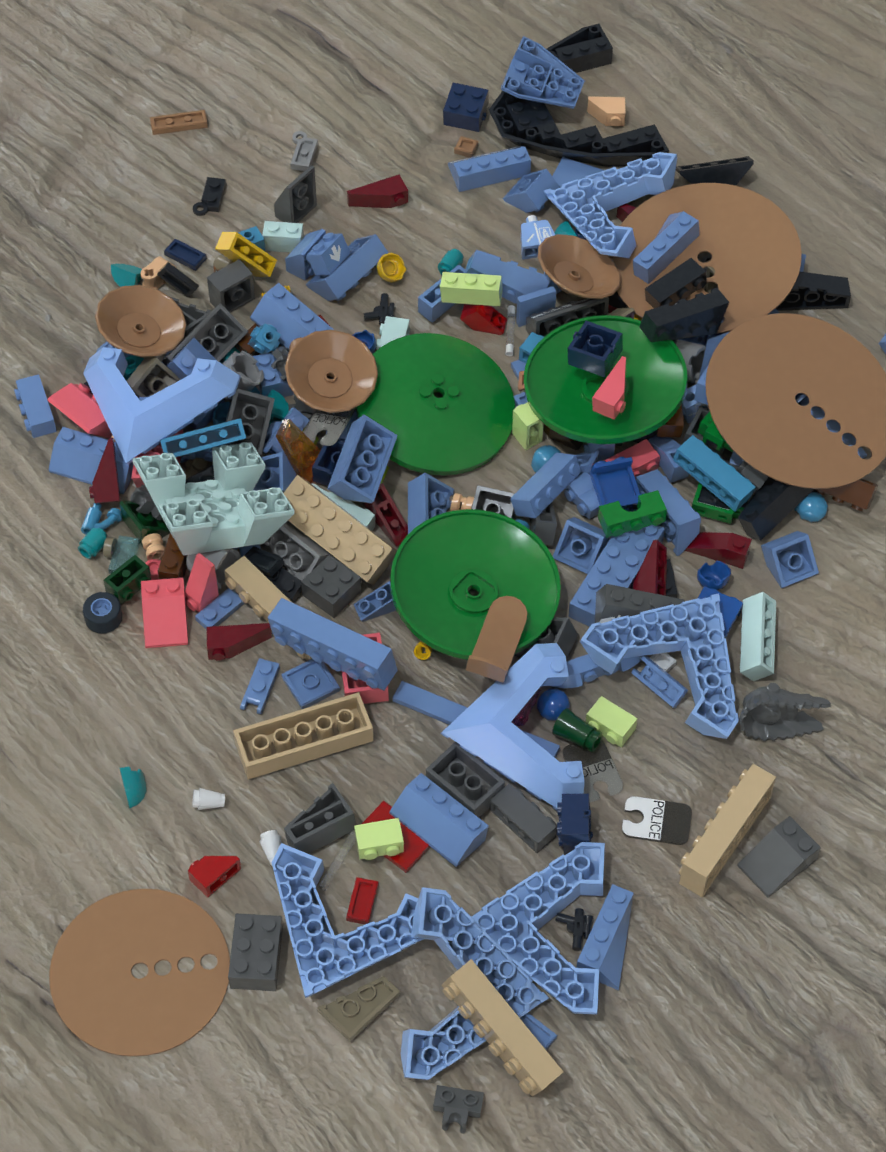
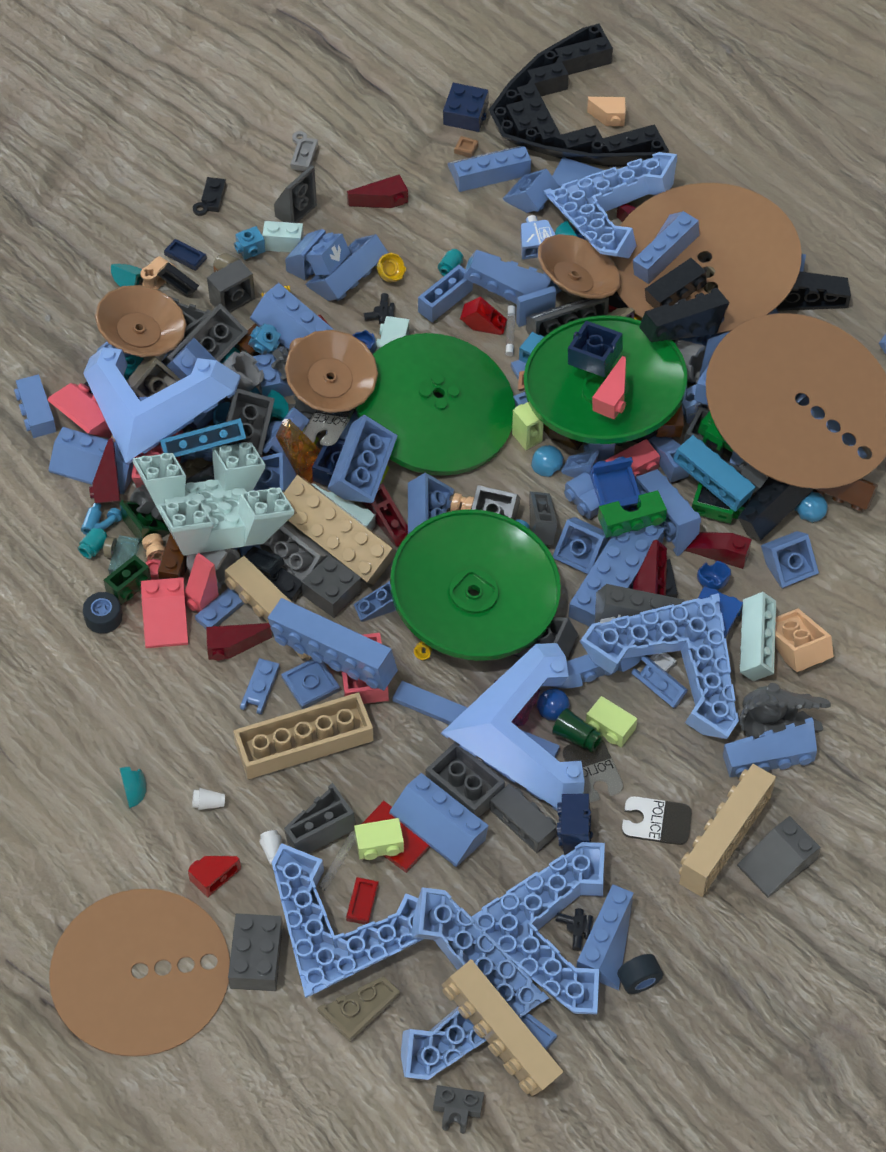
(178, 122): medium nougat tile -> none
(254, 258): yellow brick -> none
(471, 289): yellowish green brick -> none
(498, 638): medium nougat piece -> none
(541, 76): medium blue wedge -> none
(545, 485): medium blue brick -> none
(640, 973): none -> black wheel
(722, 171): black wedge -> none
(772, 749): none -> medium blue wedge
(801, 640): none -> light nougat slope

